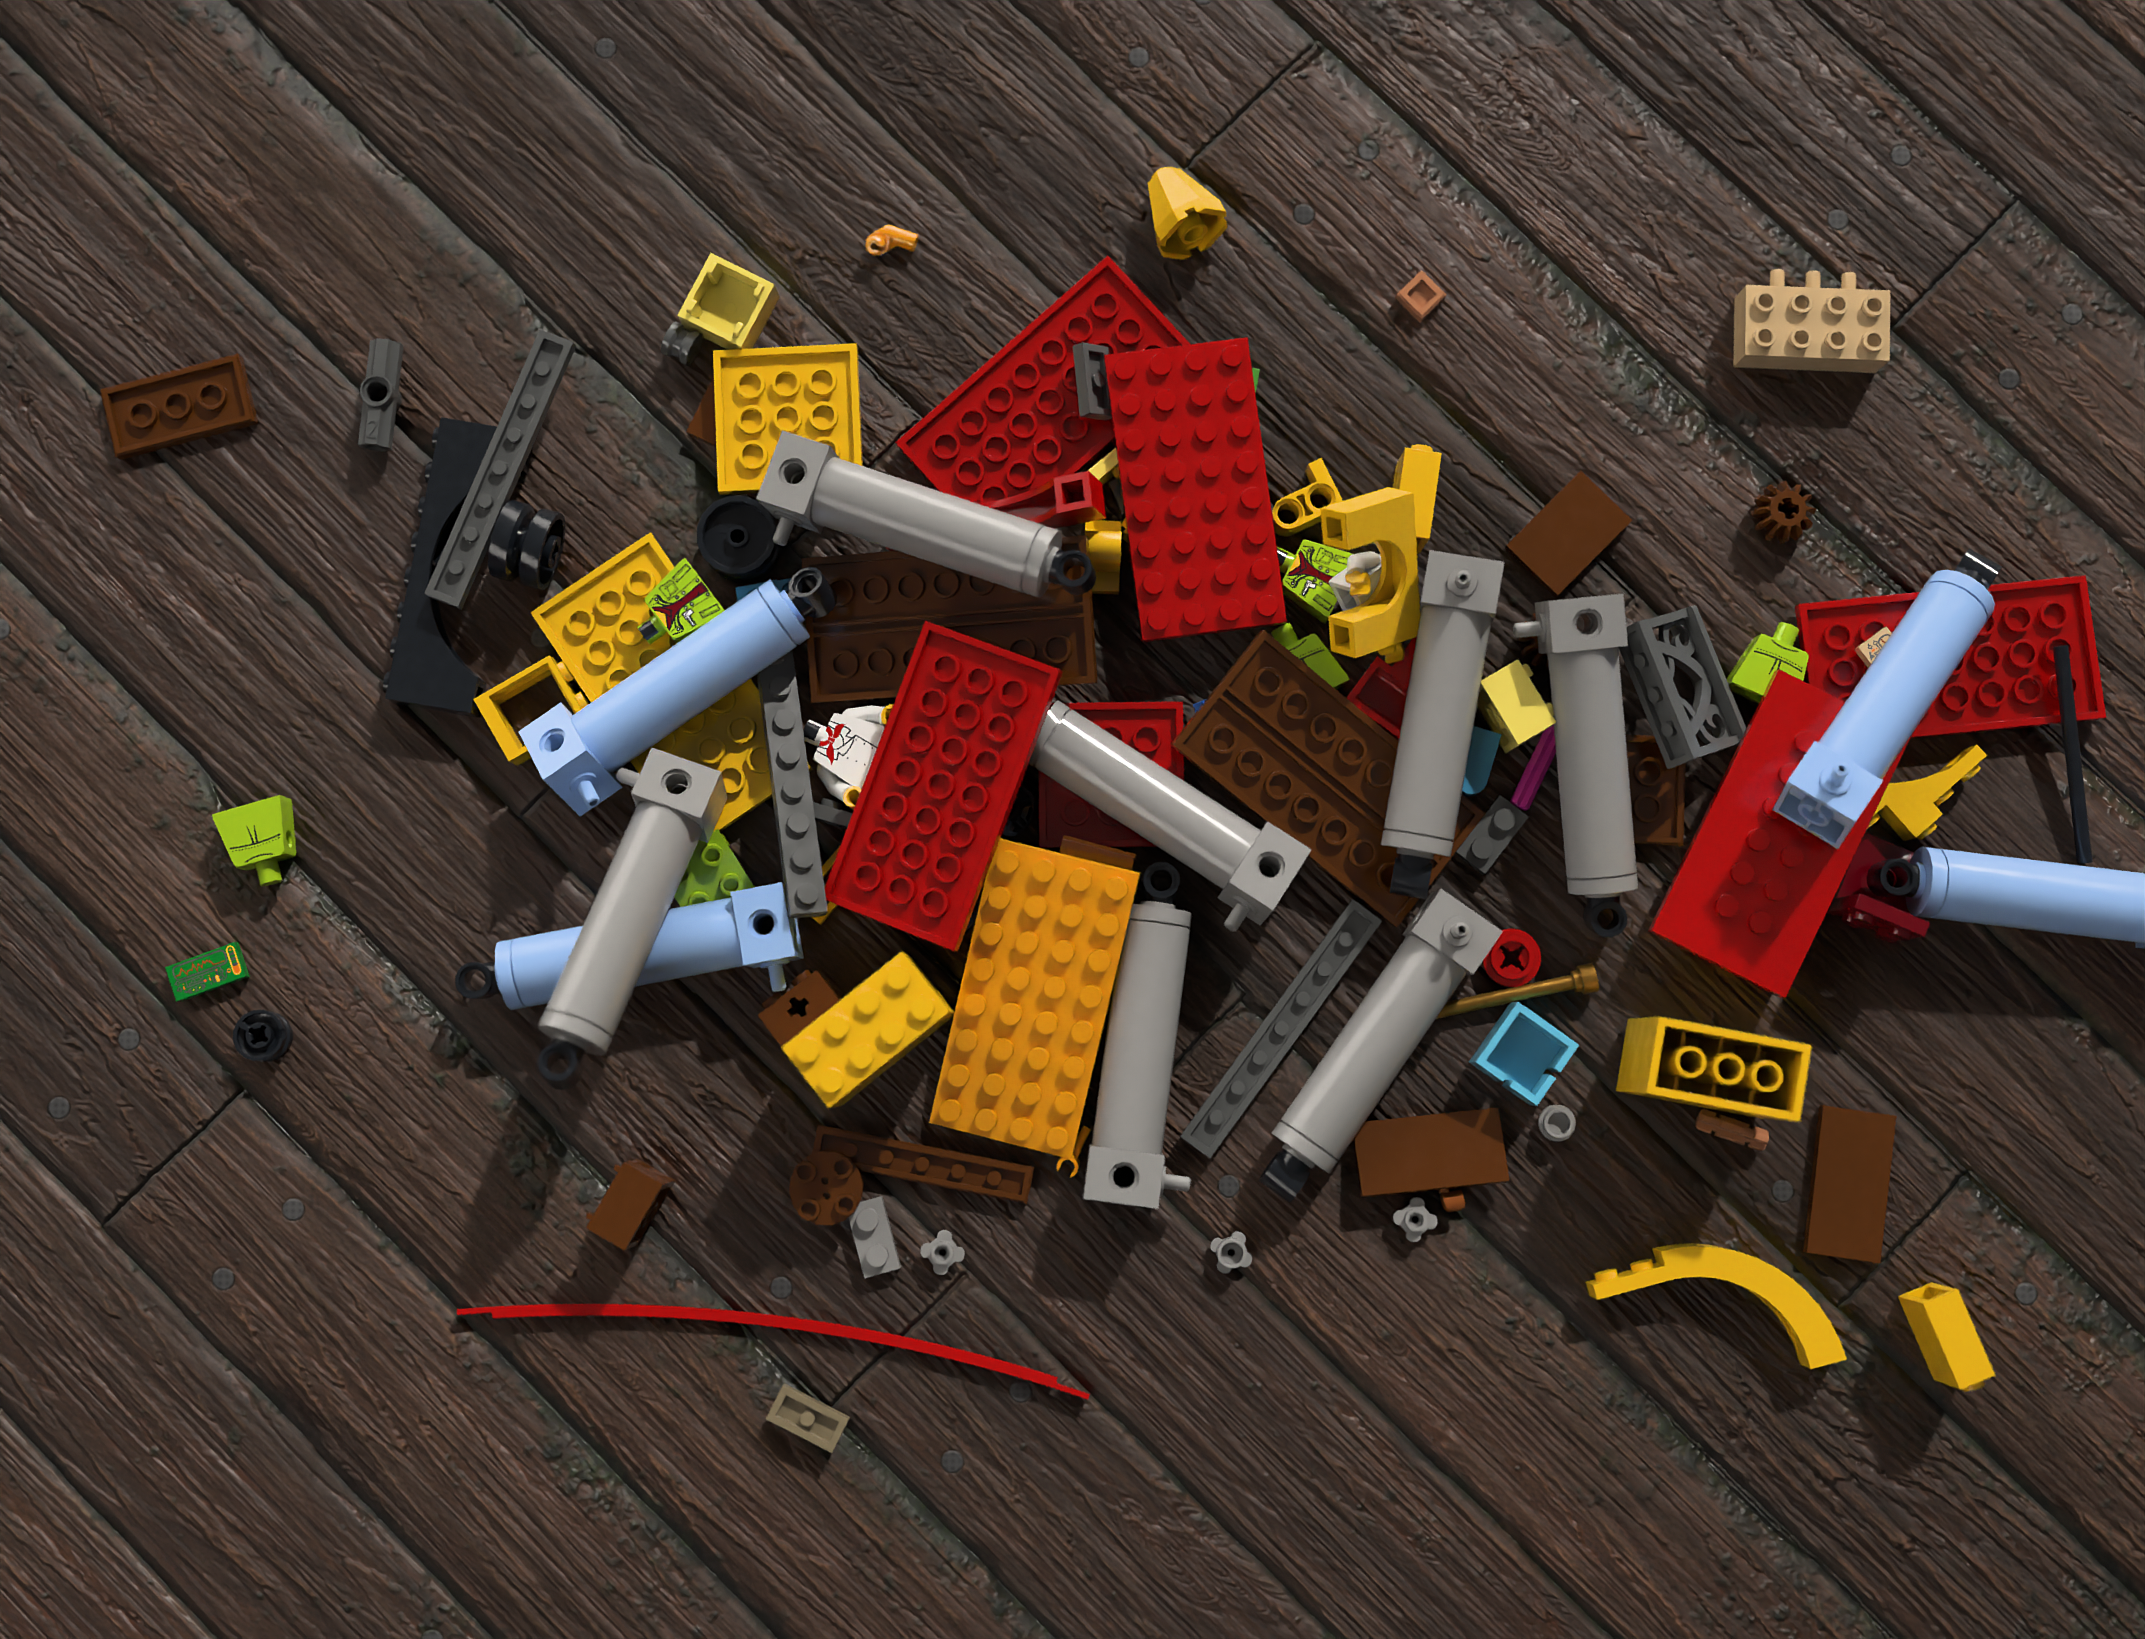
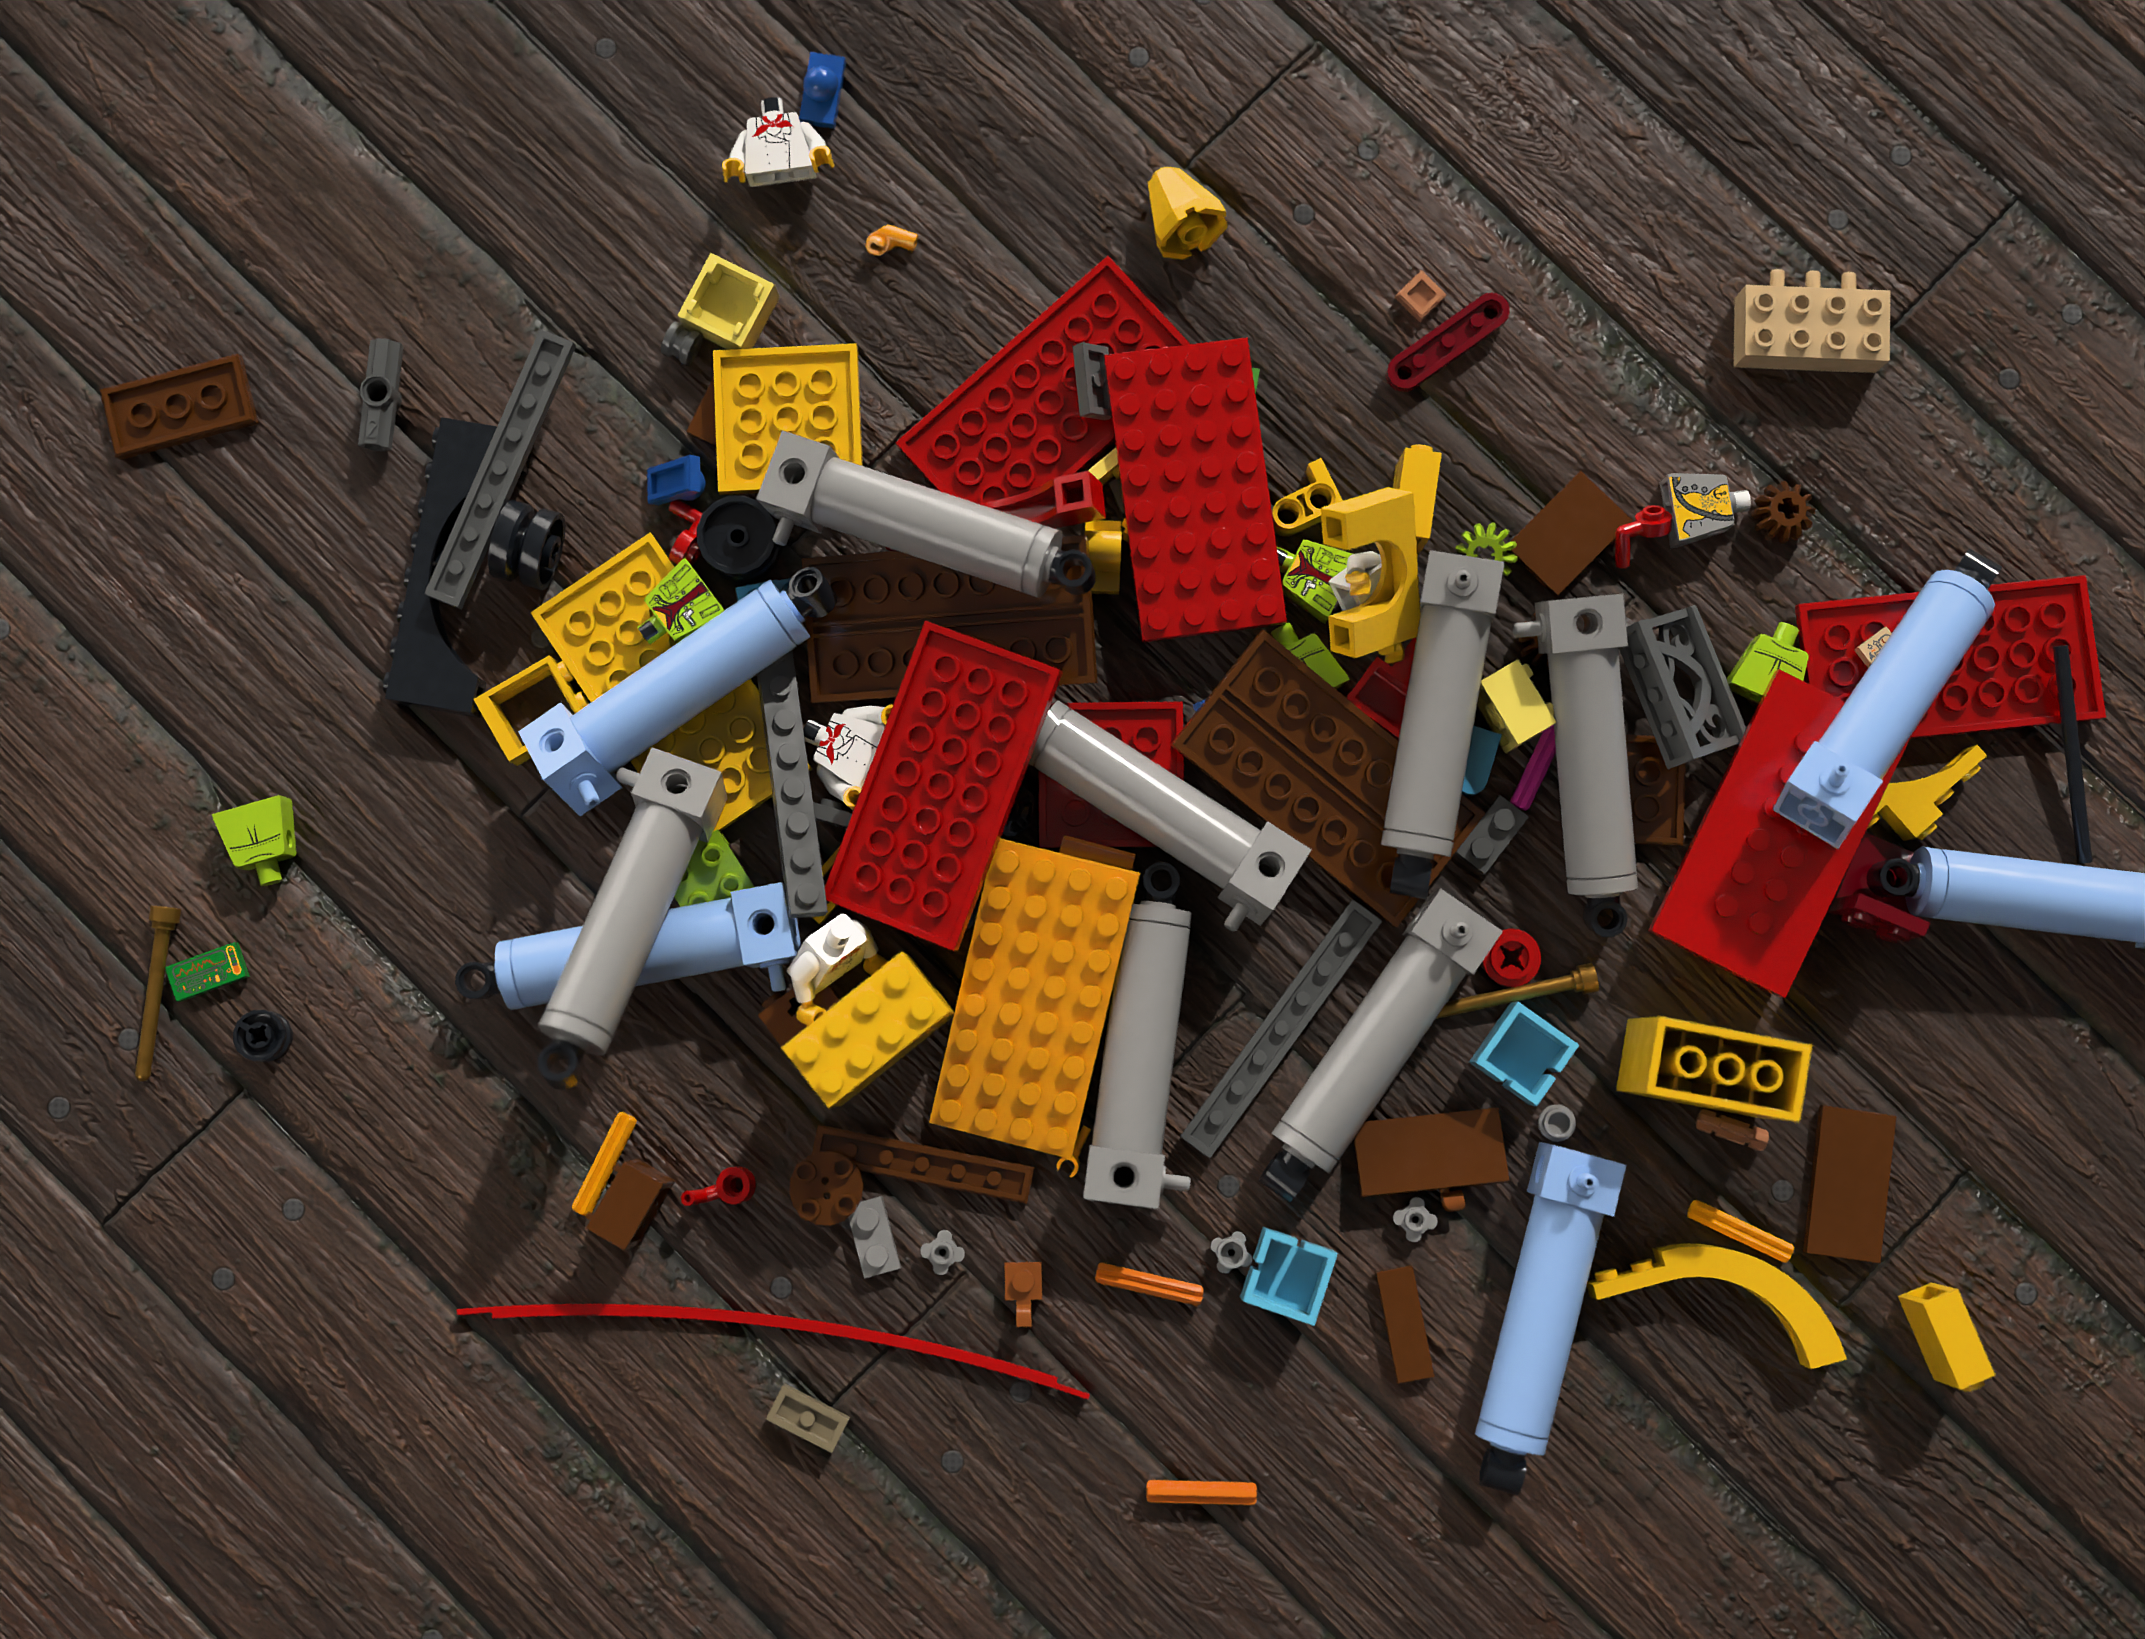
(163, 921): none -> pearl gold piece
(604, 1163): none -> light orange axle
(675, 480): none -> blue tile
(686, 543): none -> red plate
(724, 1188): none -> red plate
(776, 149): none -> white torso
(822, 90): none -> blue tile
(827, 957): none -> white torso
(1023, 1284): none -> dark orange plate
(1149, 1284): none -> orange axle
(1201, 1492): none -> orange axle
(1288, 1276): none -> medium azure piece
(1404, 1324): none -> reddish brown tile
(1447, 342): none -> dark red plate
(1488, 539): none -> lime gear
(1543, 1308): none -> light blue piece
(1651, 522): none -> red plate
(1700, 506): none -> torso
(1740, 1231): none -> light orange axle

